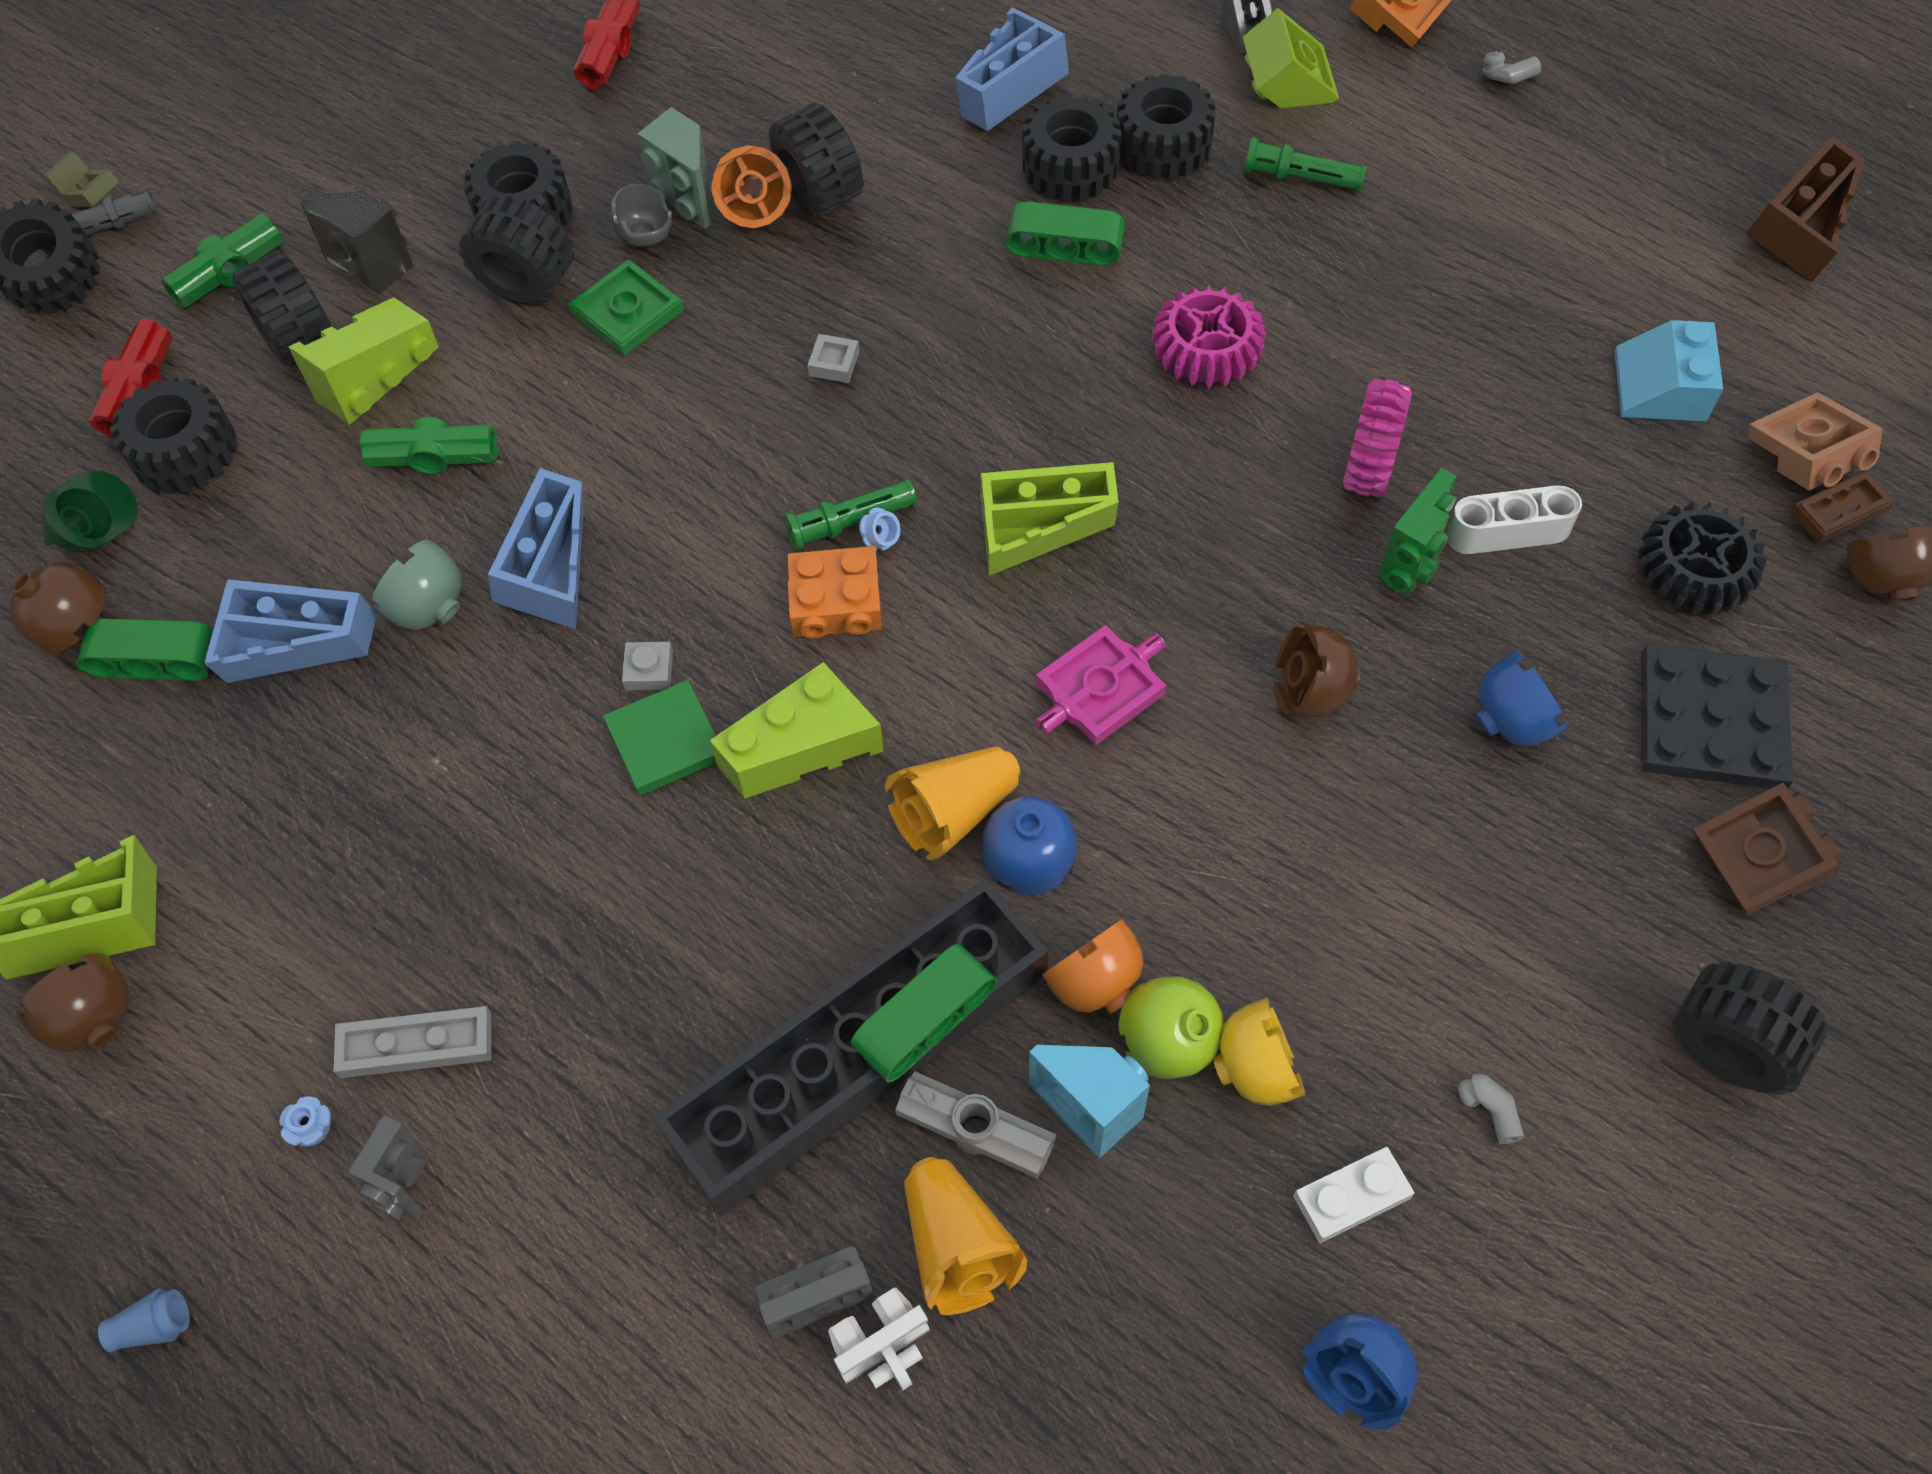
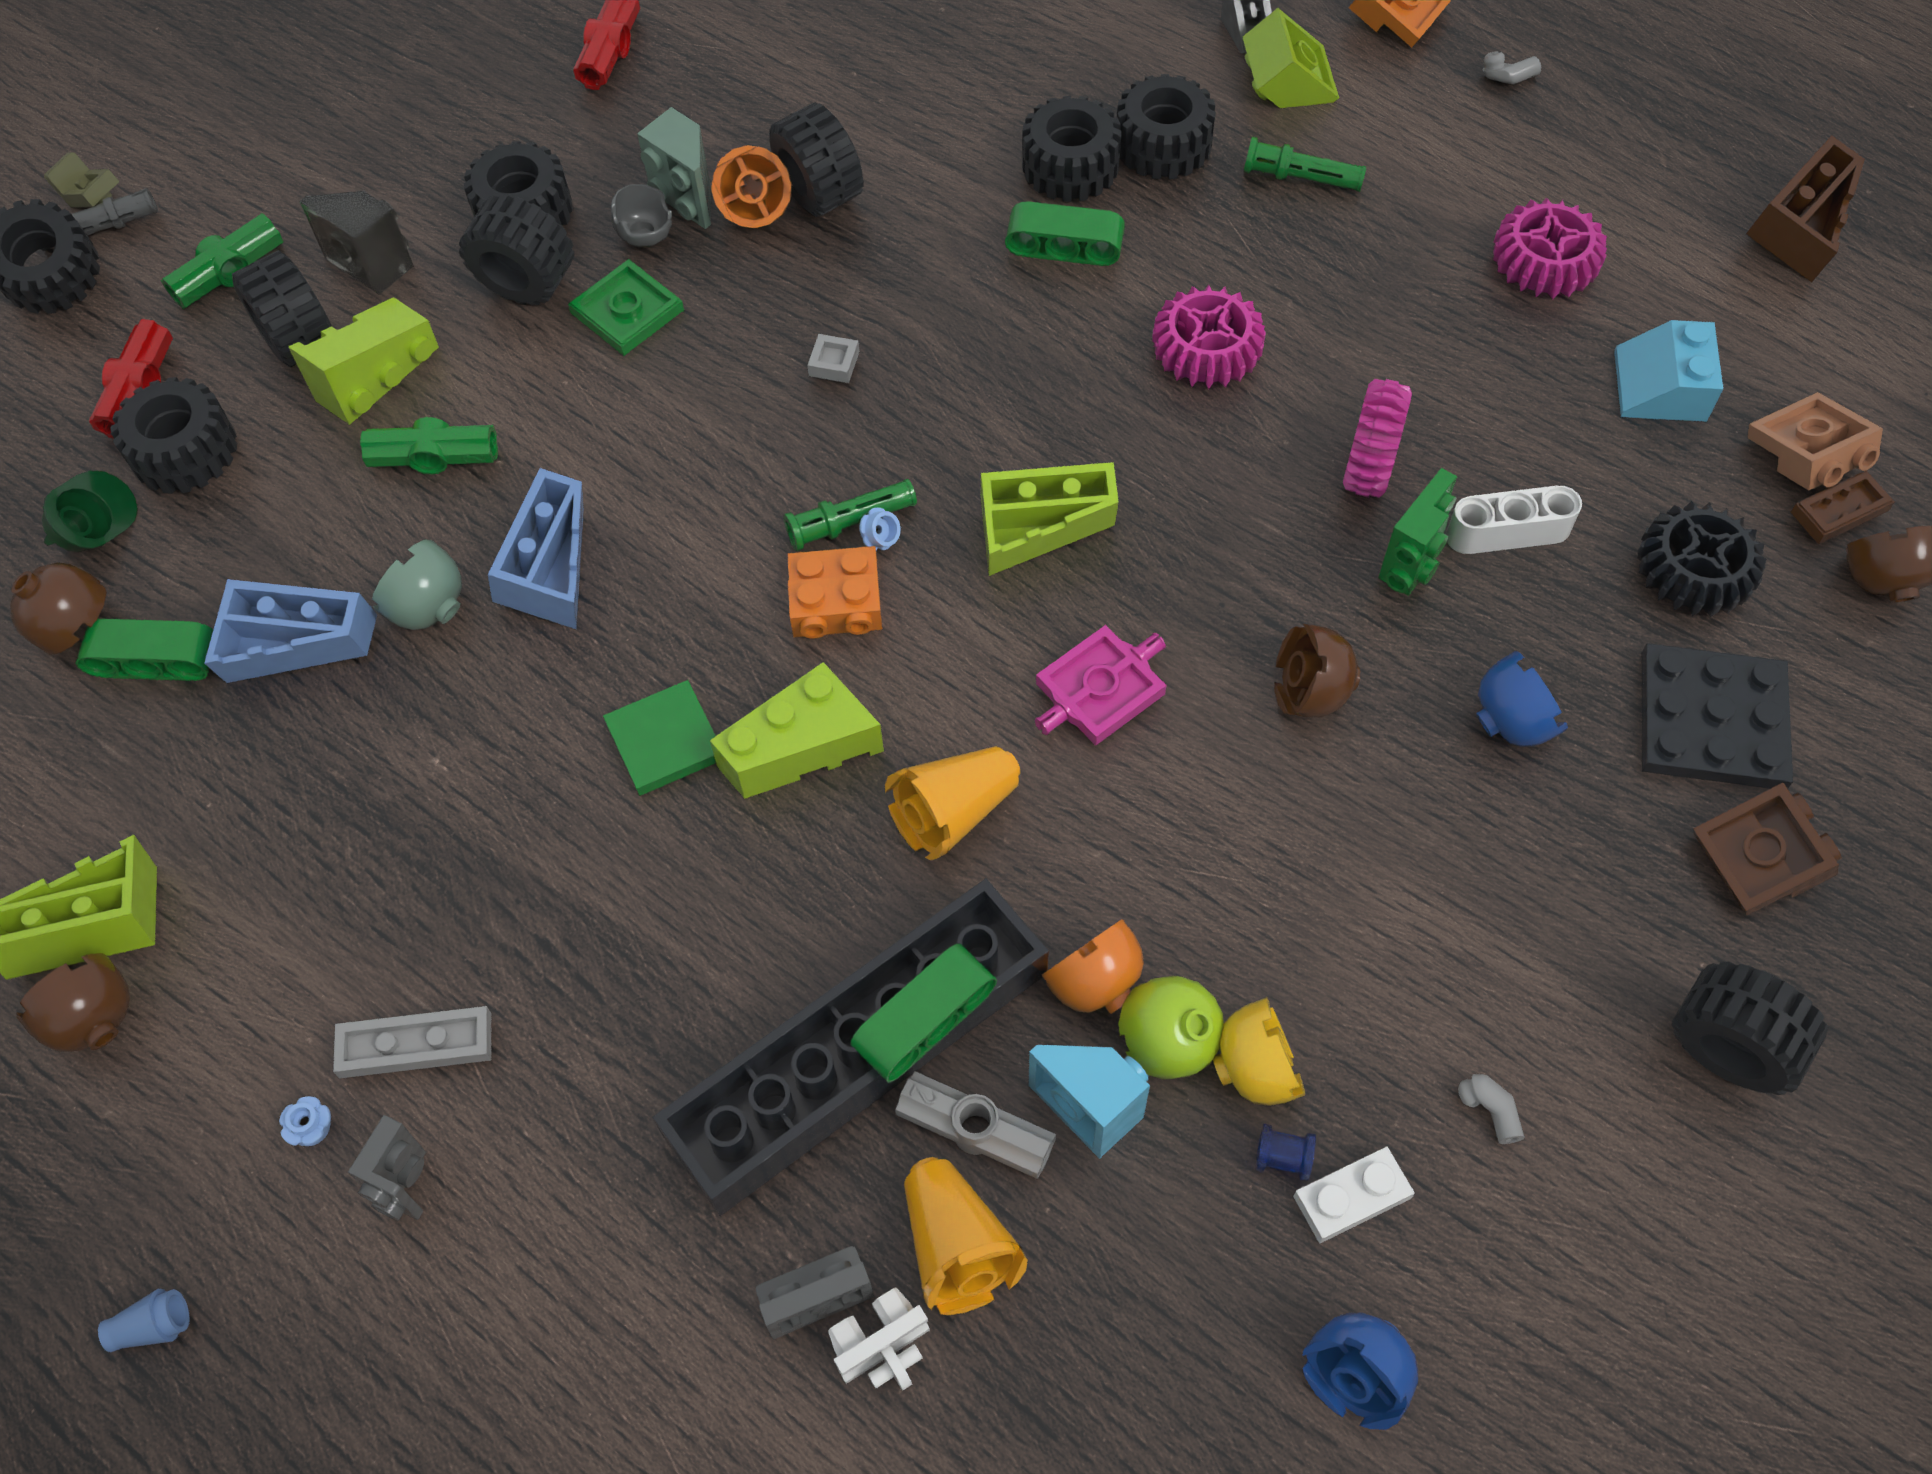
(647, 665): light grey plate -> none
(1011, 70): medium blue wedge -> none
(1029, 845): blue cylinder -> none
(1285, 1152): none -> clear blue bush
(1549, 248): none -> dark pink gear

